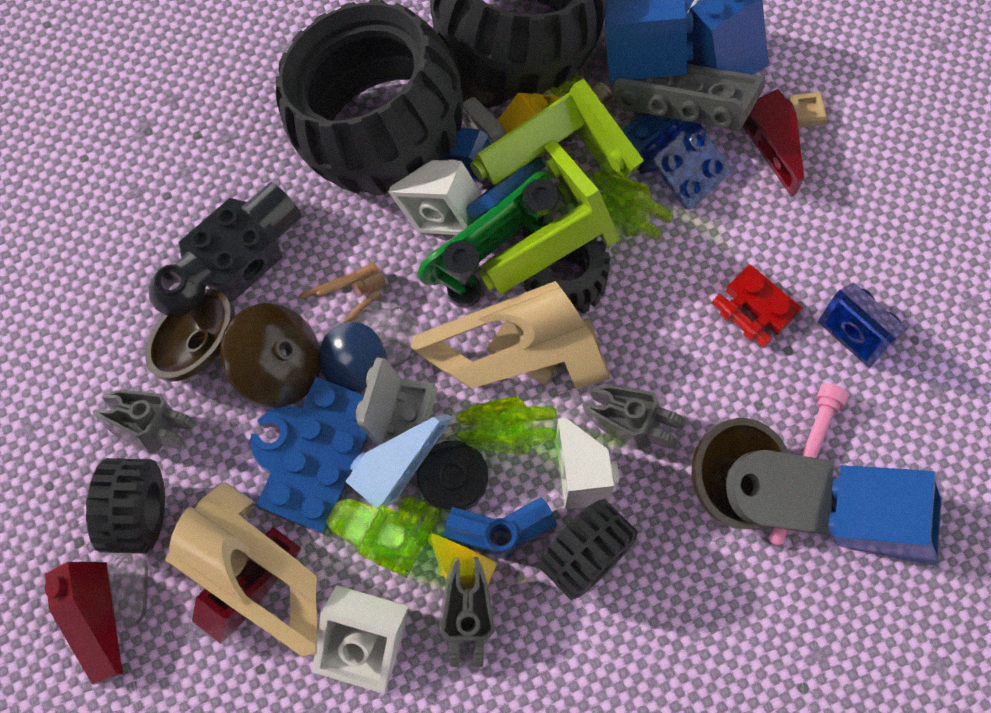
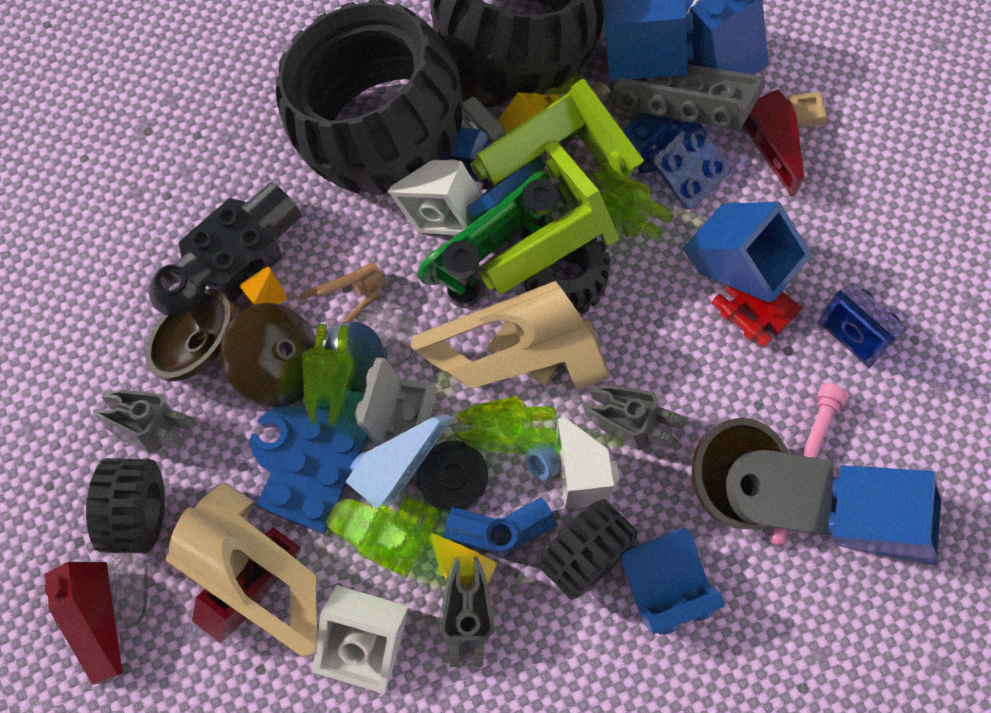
(263, 288): none -> light orange slope
(327, 374): none -> clear neon green hinge
(542, 461): none -> medium blue tile
(669, 582): none -> blue bracket
(749, 248): none -> blue slope

